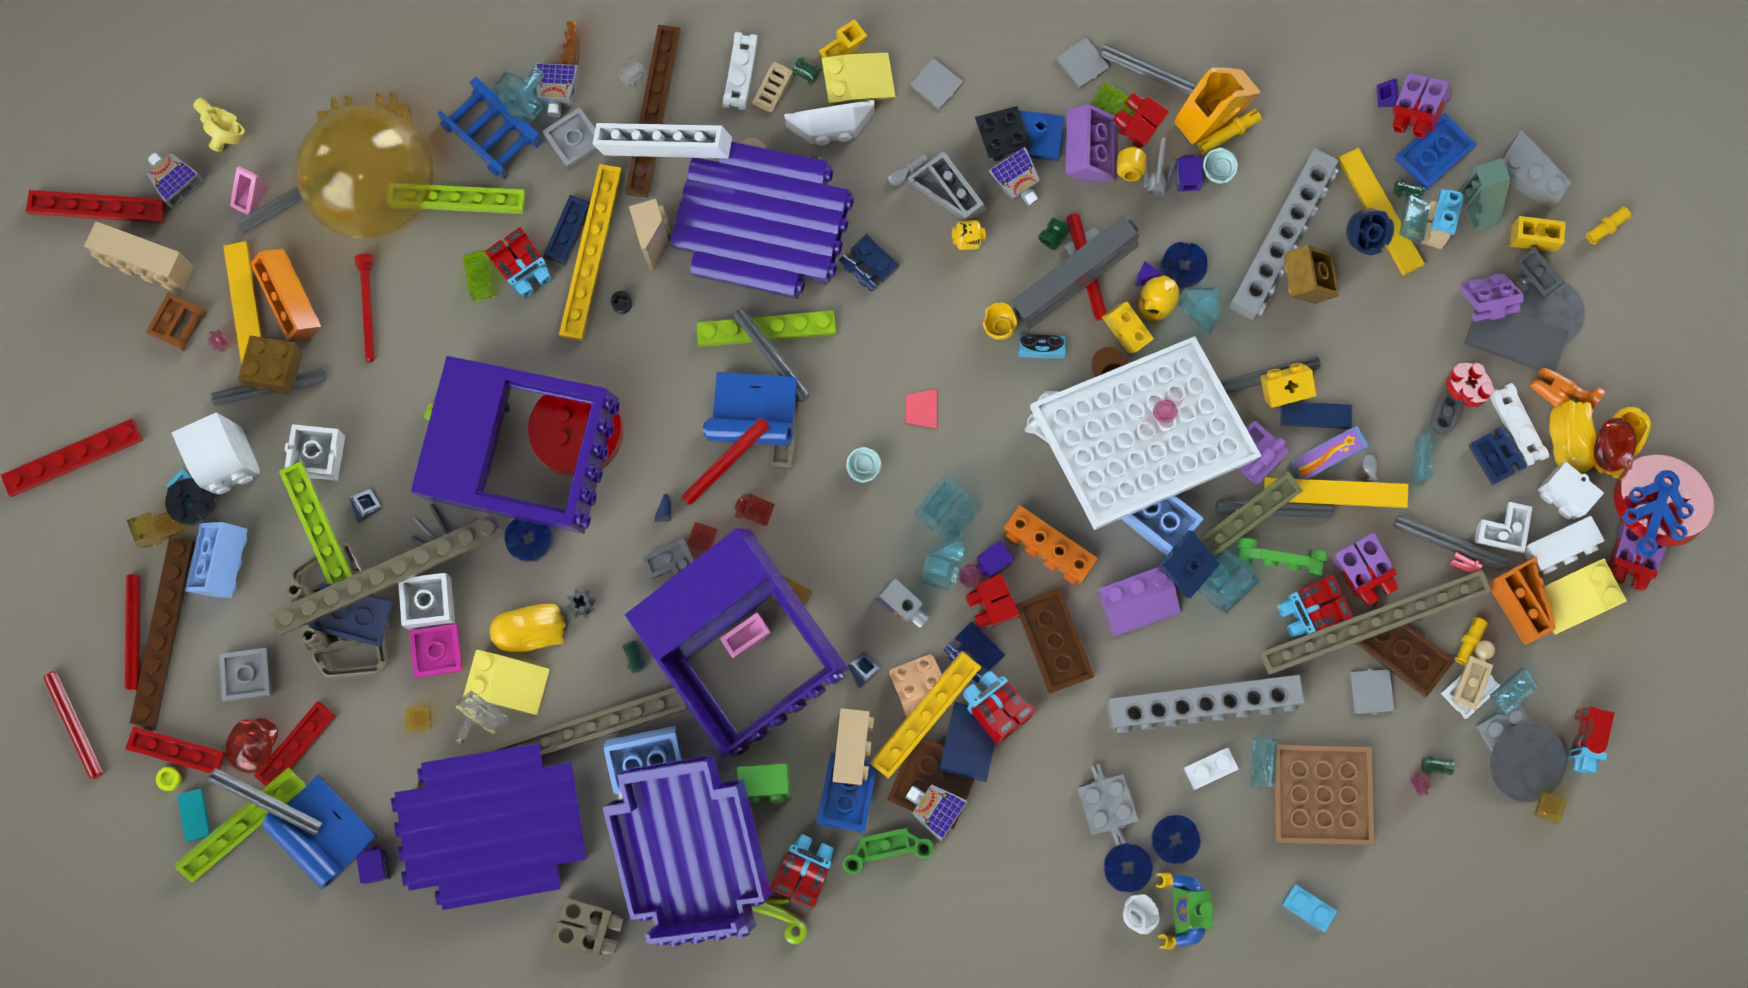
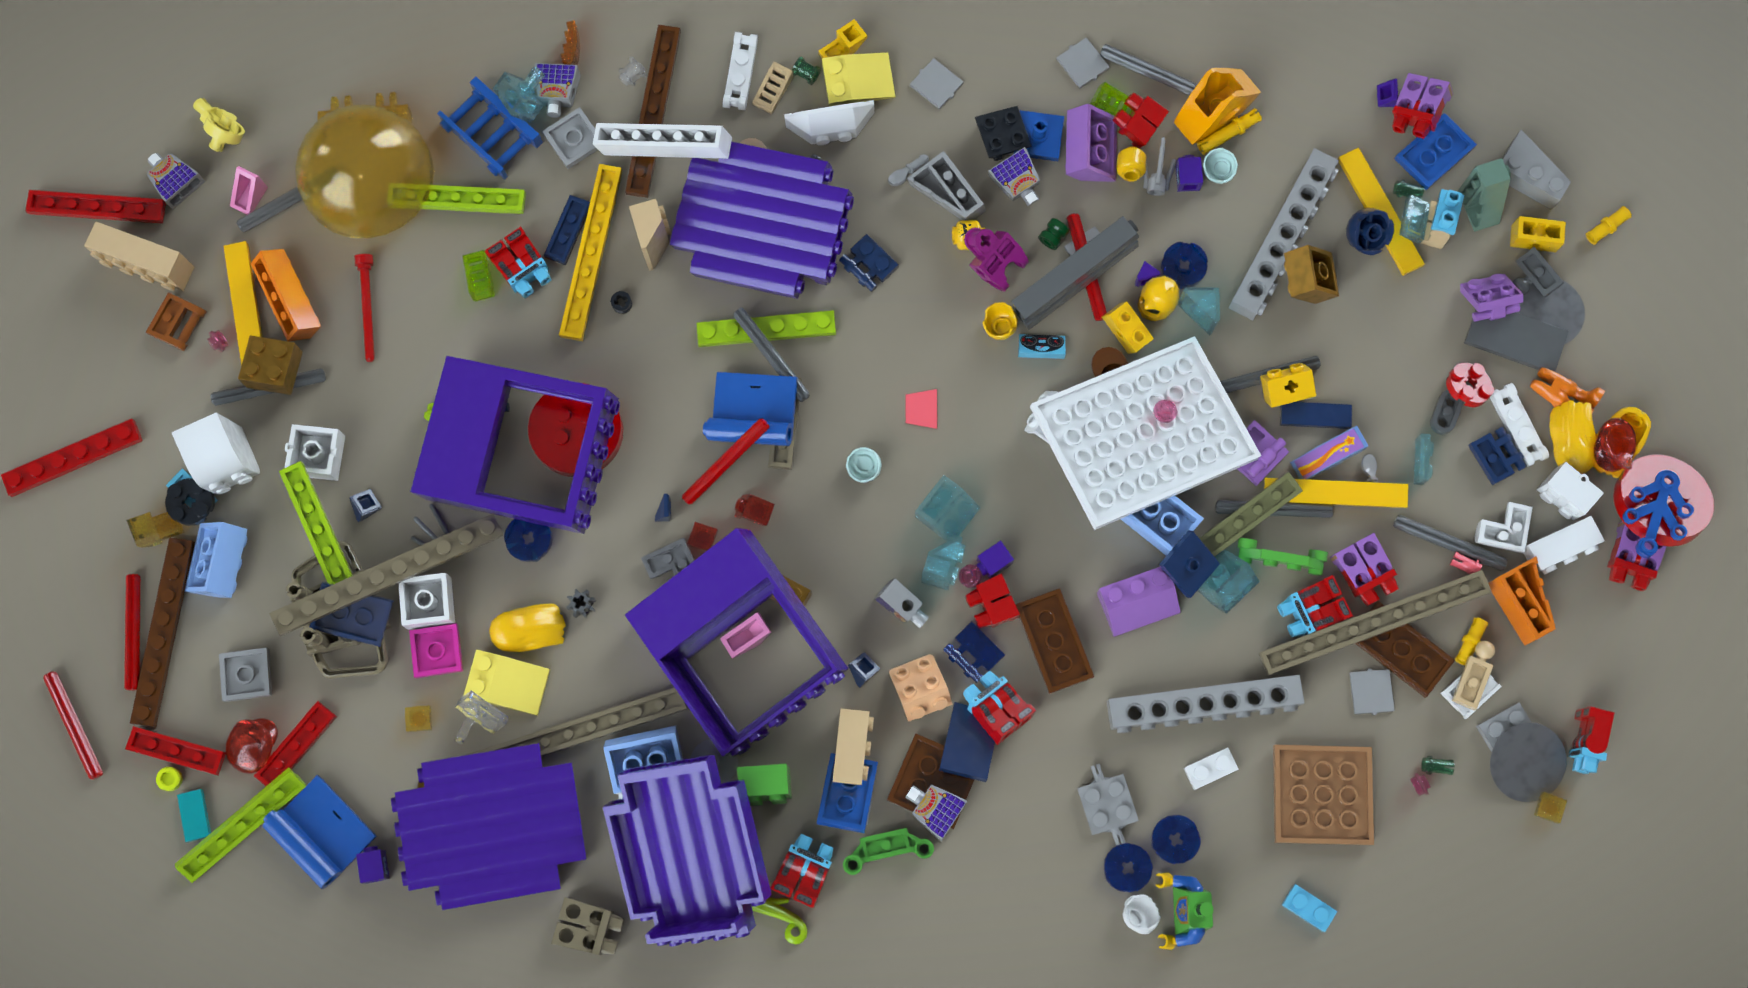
(264, 801): axle -> none
(634, 657): clear green pin -> none
(925, 714): yellow tile -> none
(993, 255): none -> magenta piece
(1049, 545): orange brick -> none
(1263, 763): clear light blue plate -> none
(1513, 691): clear light blue plate -> none
(1583, 595): light yellow slope -> none

